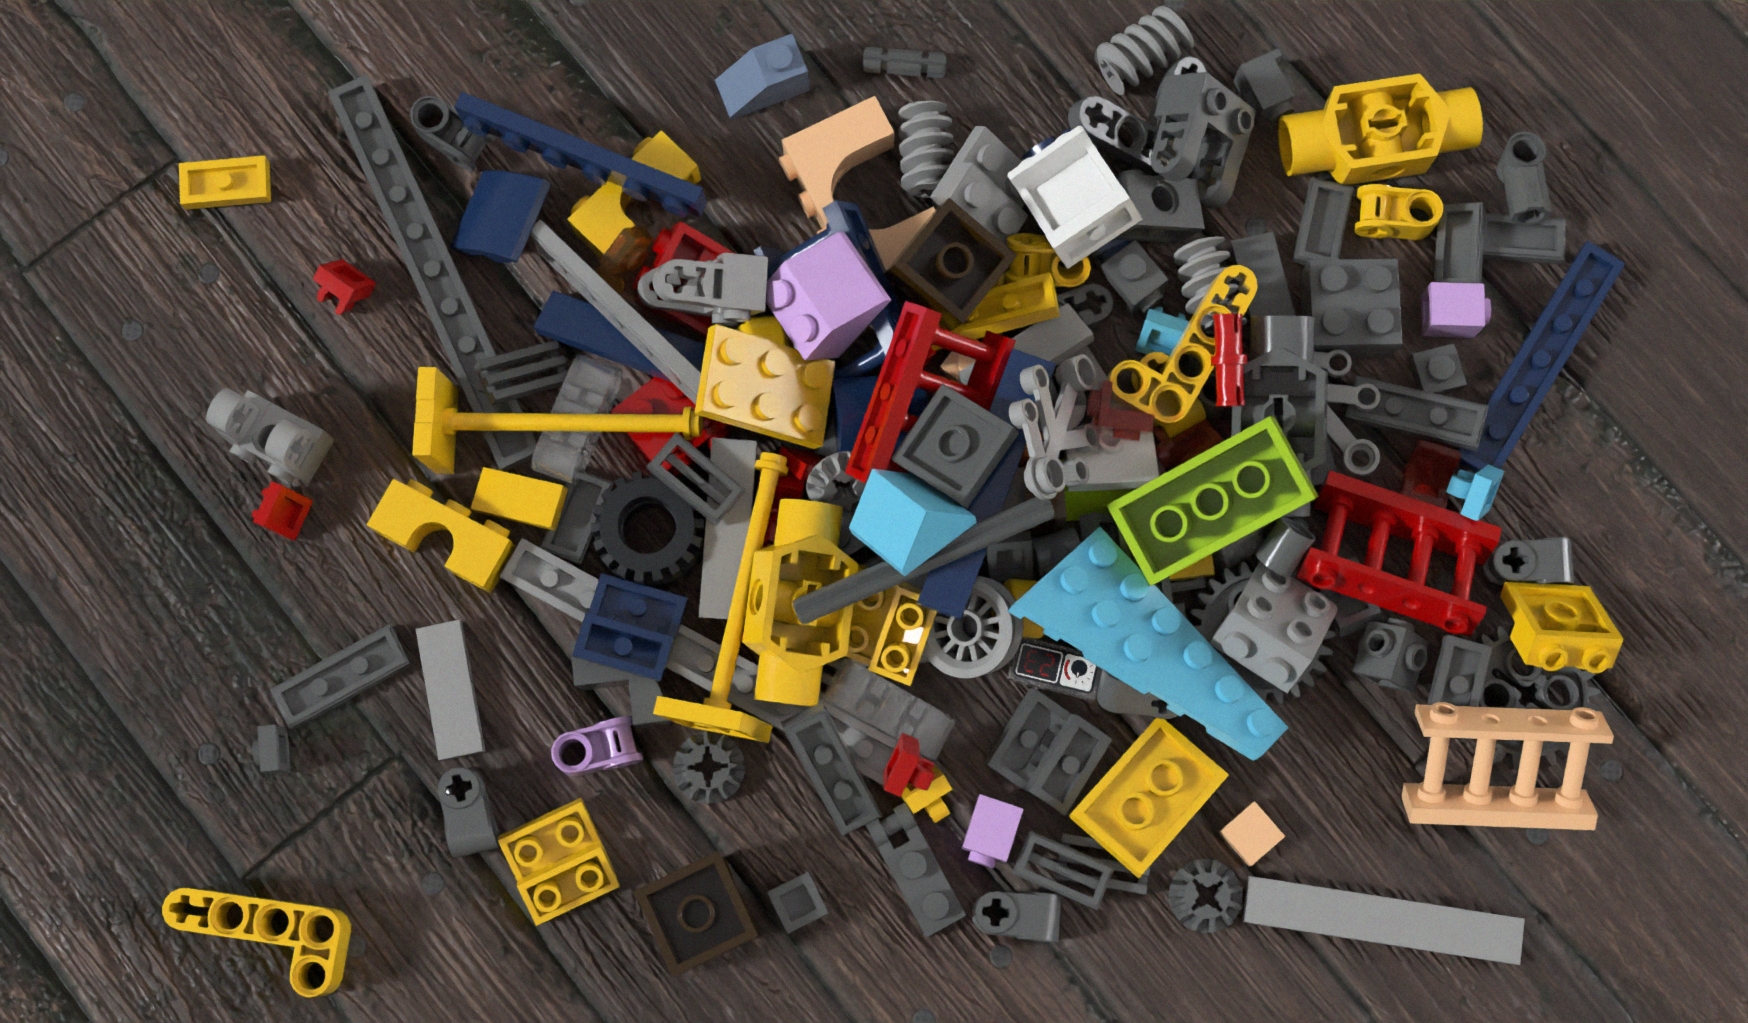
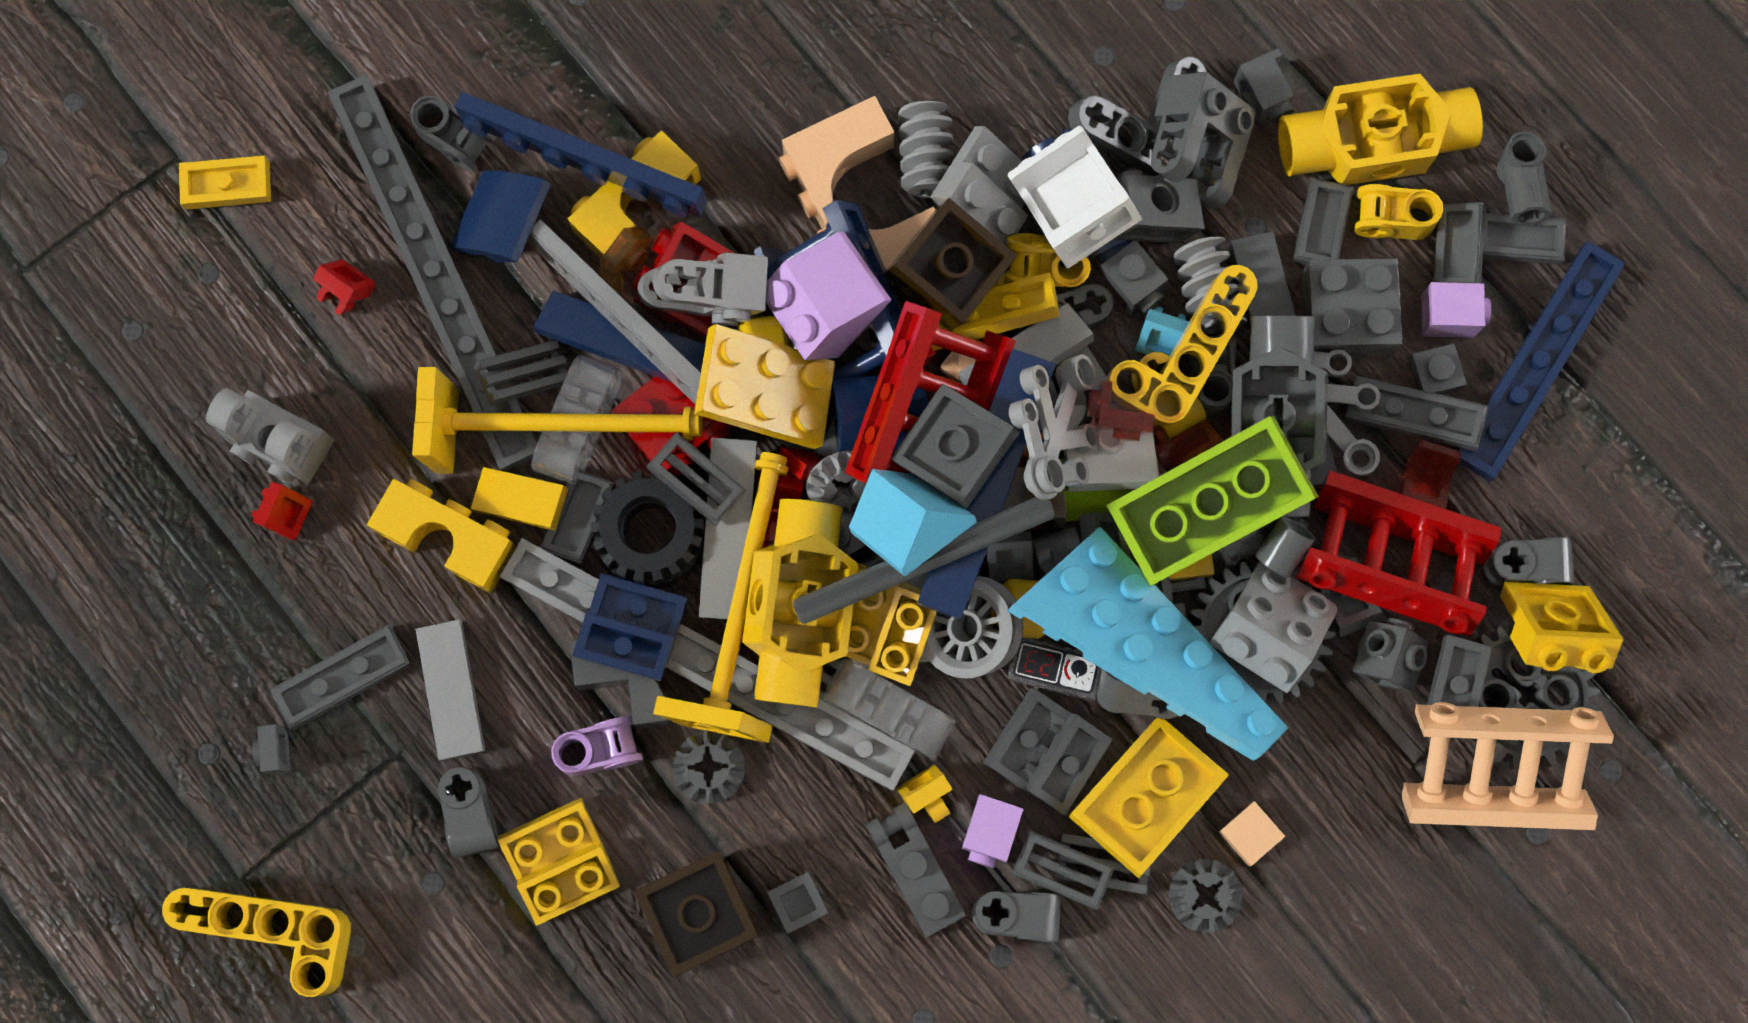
(763, 77): sand blue slope -> none
(831, 768): dark grey tile -> none
(904, 62): dark grey axle -> none
(907, 766): red tile -> none
(1142, 45): light grey piece -> none
(1229, 360): red pin -> none
(1383, 920): light grey tile -> none
(1477, 490): medium azure tile -> none

